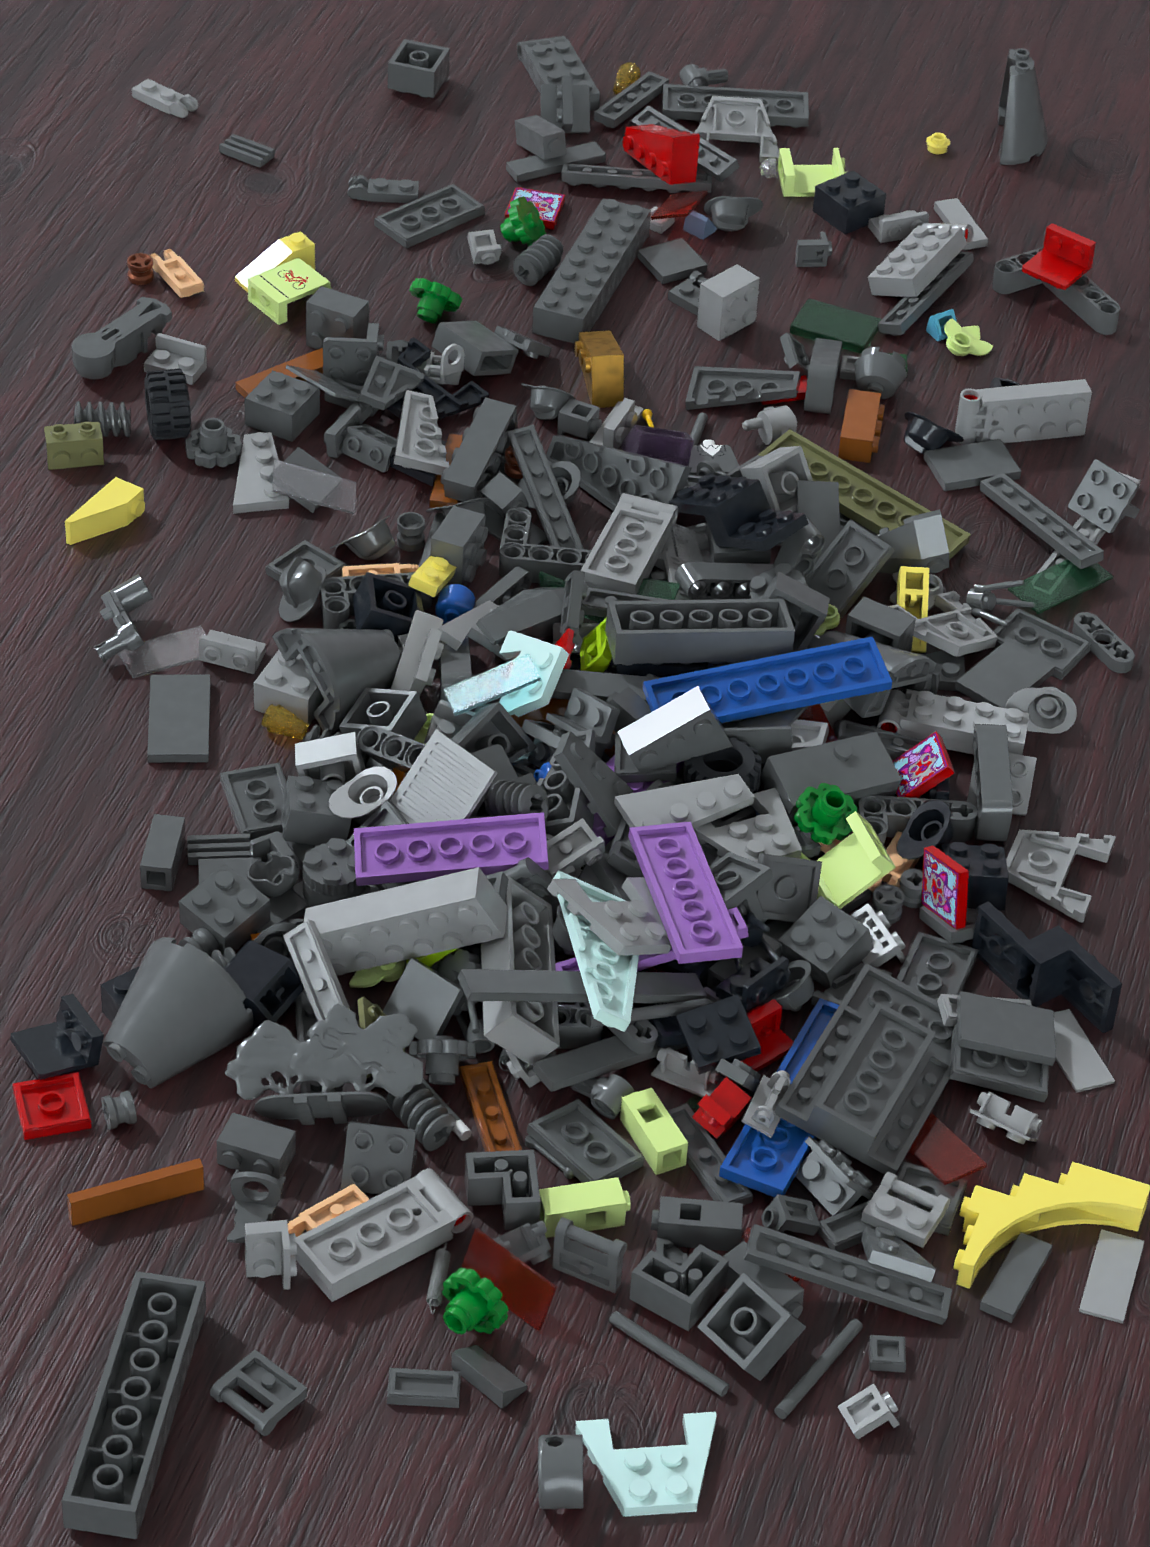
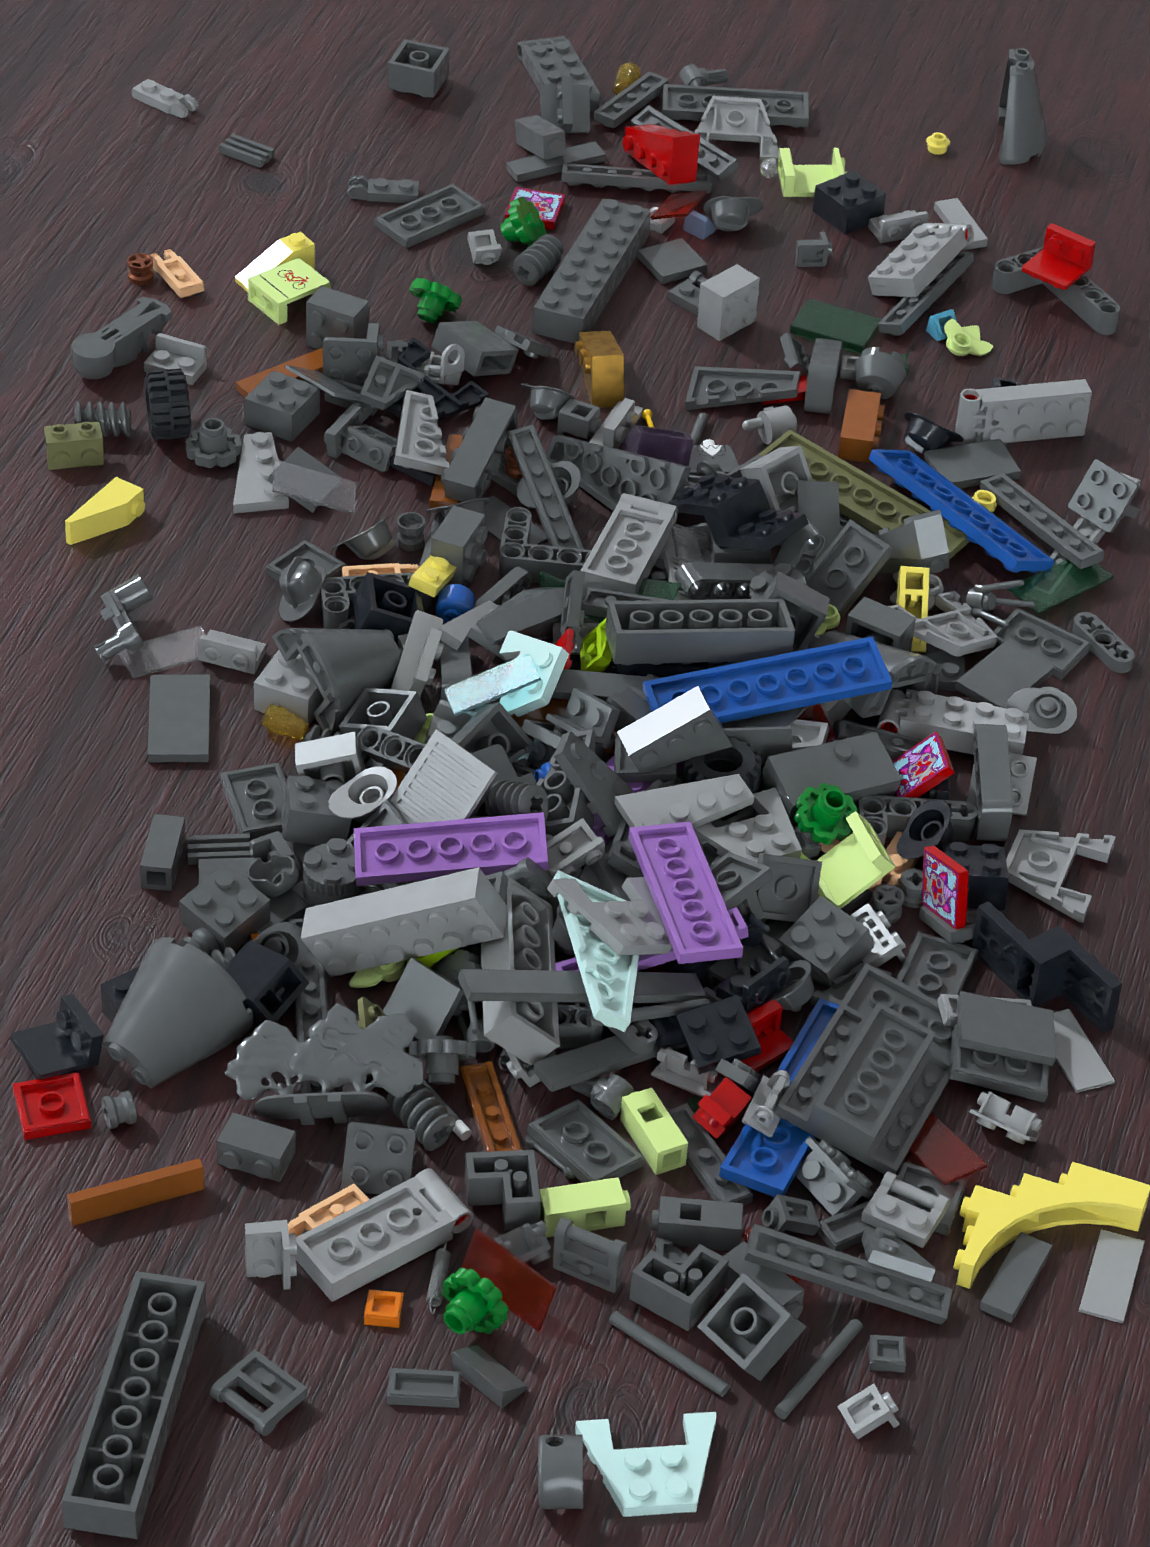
(253, 1205): dark grey hair -> none
(315, 968): light grey tile -> none
(383, 1308): none -> orange tile
(503, 495): dark grey brick -> none
(961, 511): none -> blue plate
(986, 499): none -> light yellow plate

